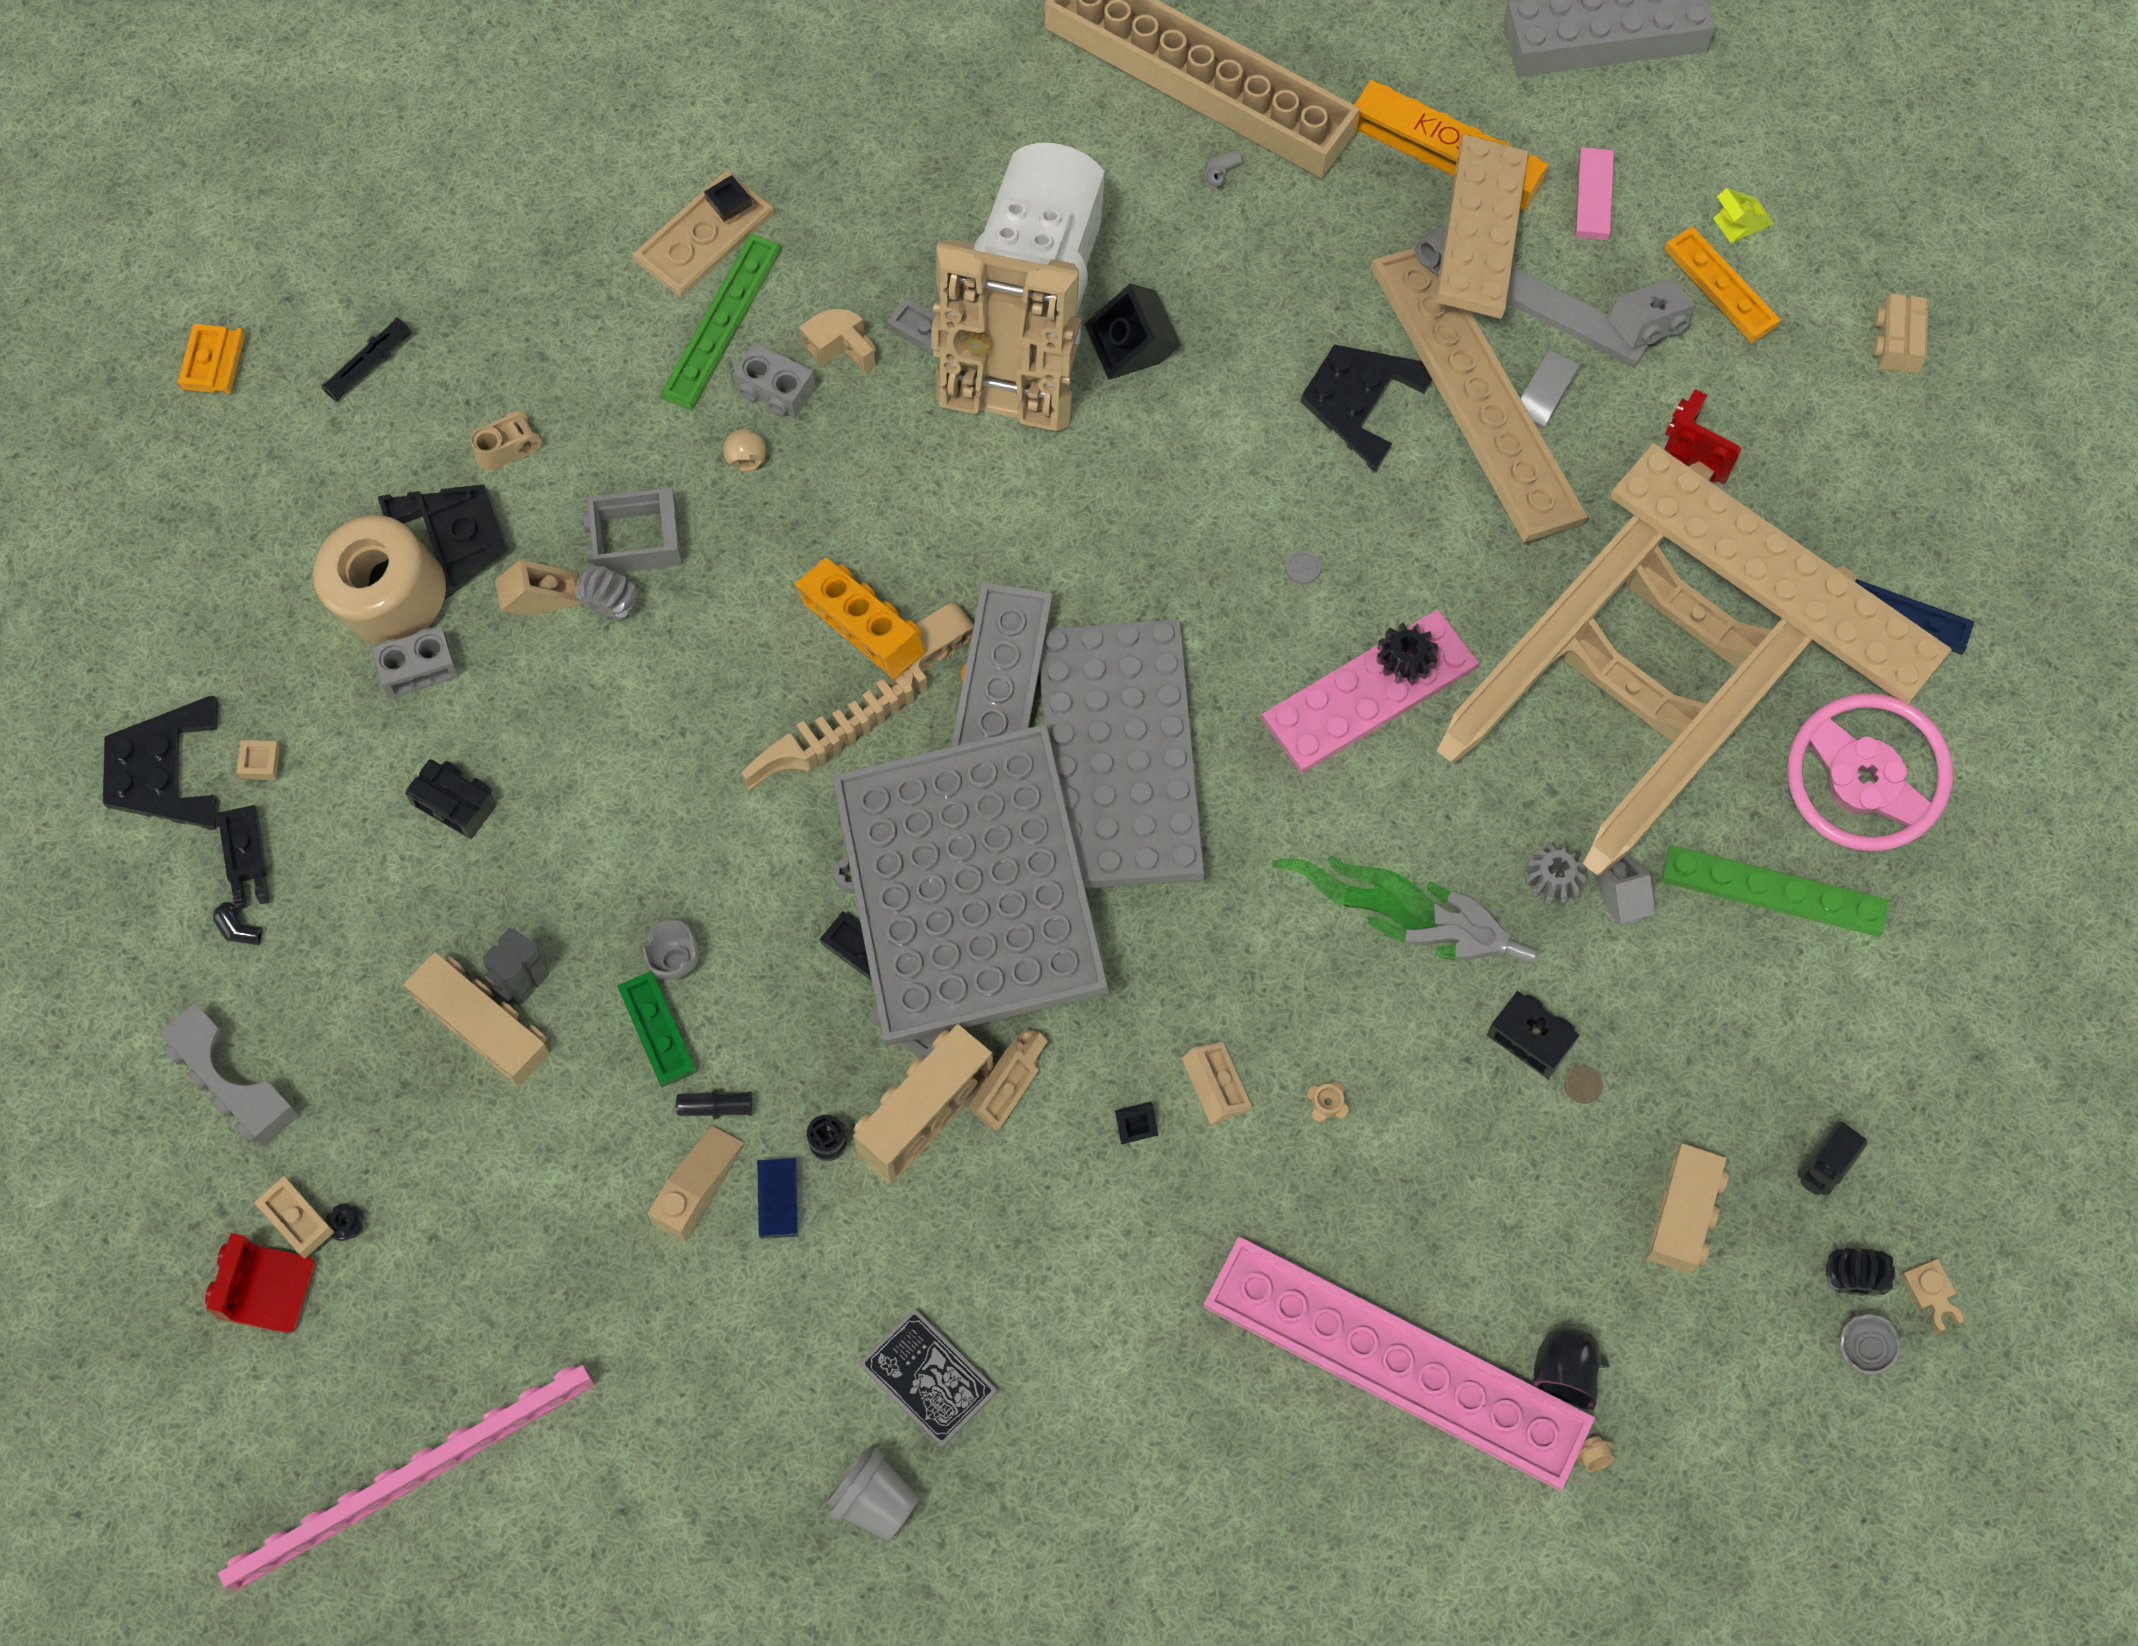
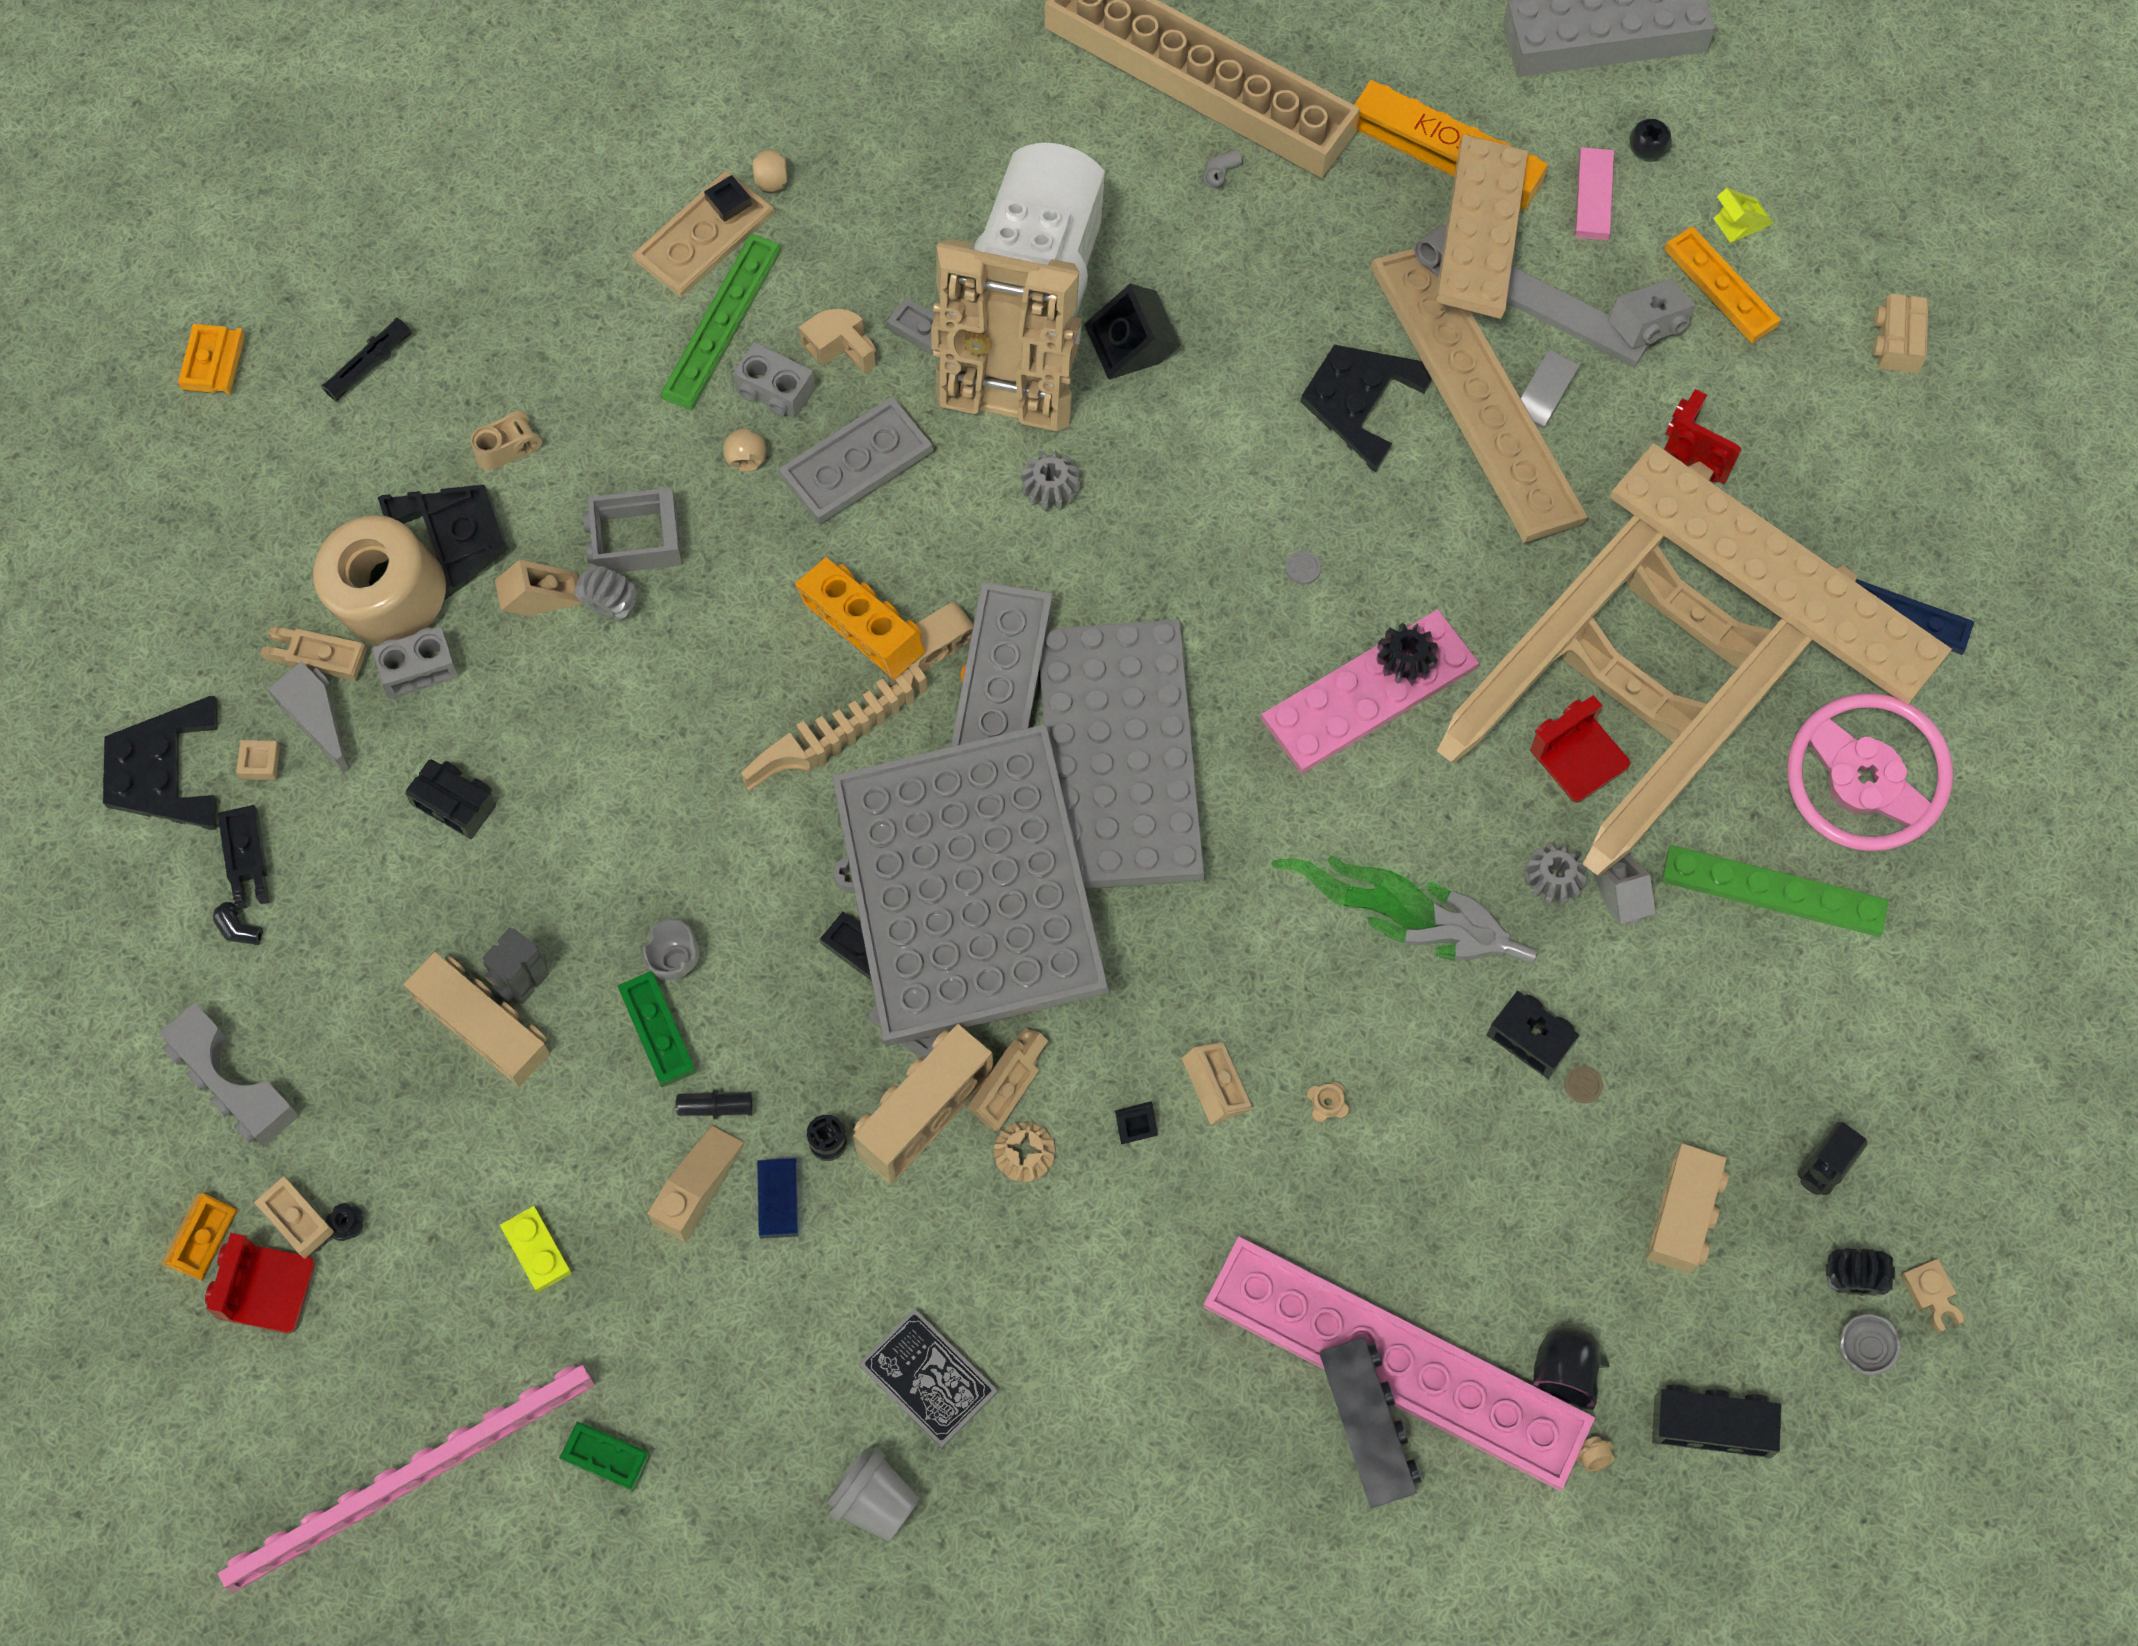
(199, 1236): none -> light orange slope
(308, 703): none -> light grey slope
(326, 653): none -> tan hinge
(535, 1249): none -> neon yellow plate
(604, 1456): none -> green plate
(770, 170): none -> tan piece
(855, 460): none -> light grey plate
(1035, 1164): none -> tan gear
(1062, 487): none -> light grey gear
(1368, 1422): none -> black brick
(1578, 750): none -> red bracket
(1650, 139): none -> black piece
(1716, 1421): none -> black brick

